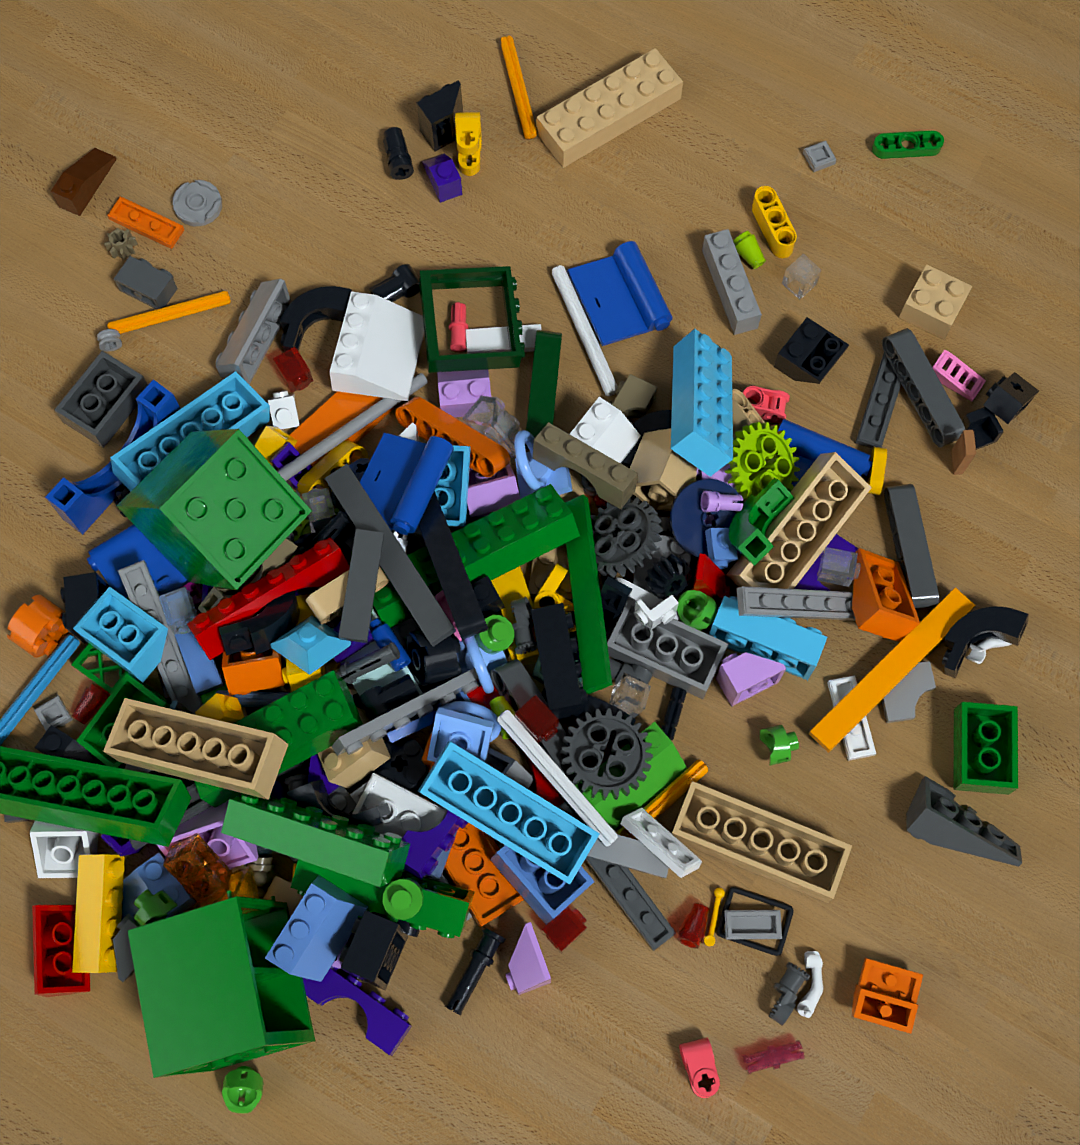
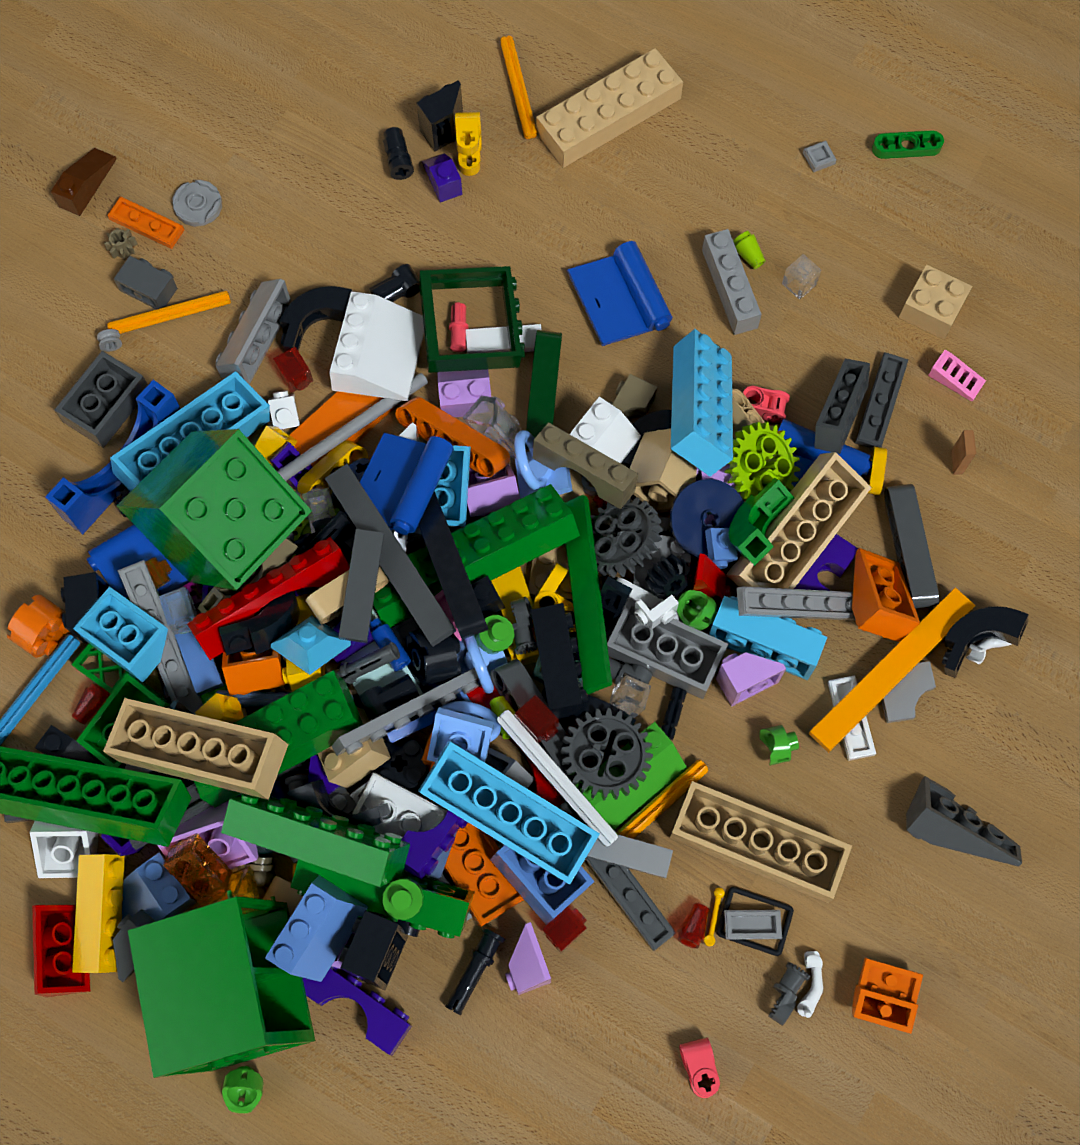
(53, 713): light grey tile -> none
(153, 907): bright green piece -> none
(159, 571): none -> clear orange gear
(584, 330): white axle -> none
(661, 842): white tile -> none
(715, 501): lavender pin -> none
(773, 1057): clear pink pin -> none
(774, 232): yellow beam -> none
(810, 353): black slope -> none
(838, 567): clear brick -> none
(842, 406): none -> dark grey brick
(923, 387): dark grey beam -> none
(984, 425): black panel -> none
(985, 748): green brick -> none
(1010, 397): black brick -> none

